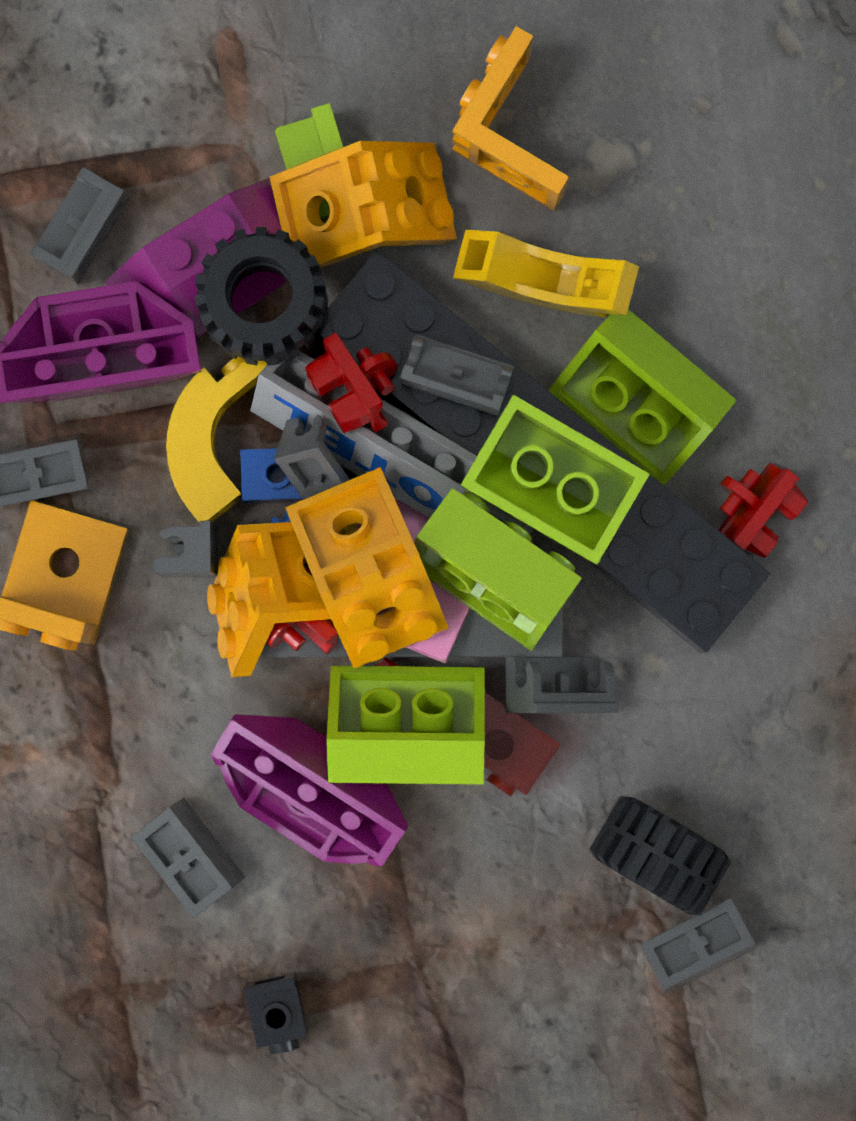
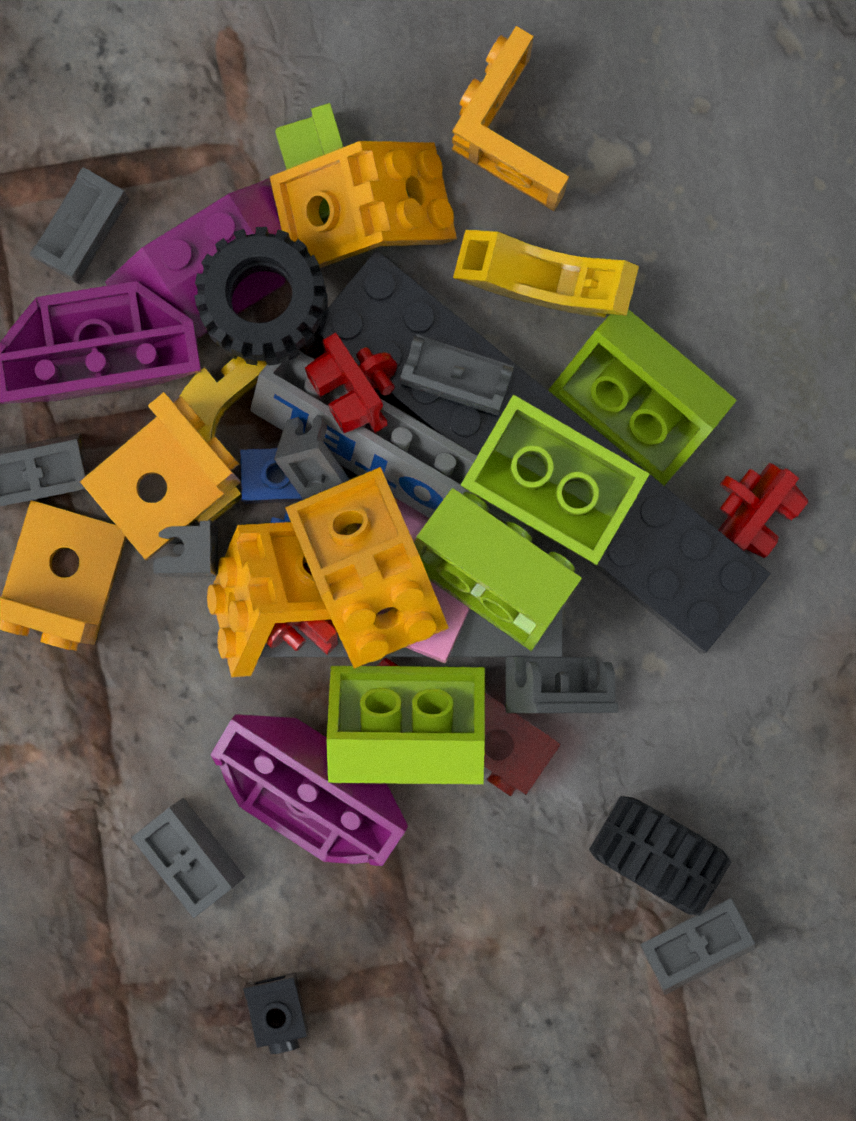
(170, 446): none -> light orange bracket

